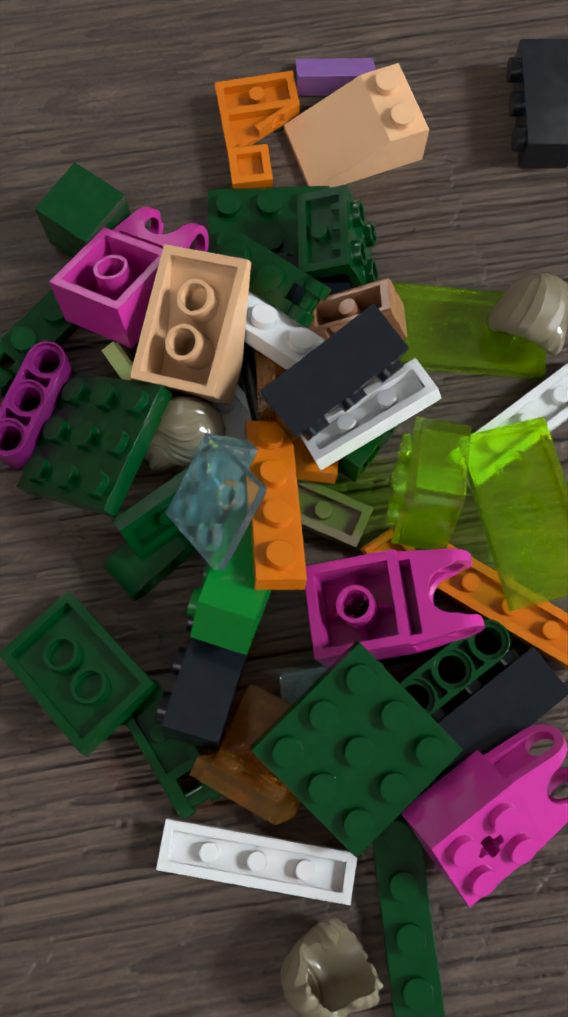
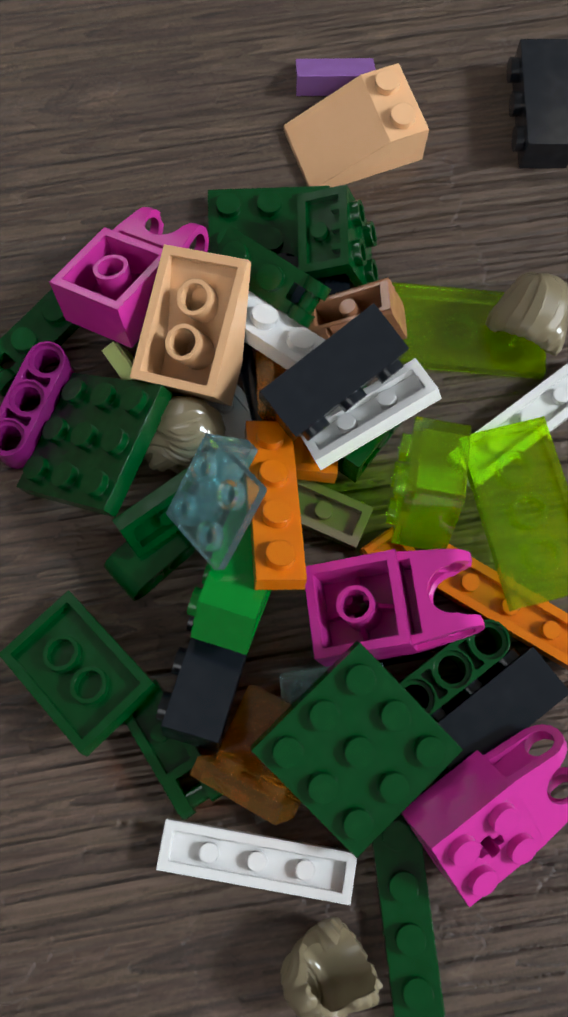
(80, 209): dark green head -> none
(250, 167): orange plate -> none
(255, 106): orange wing -> none

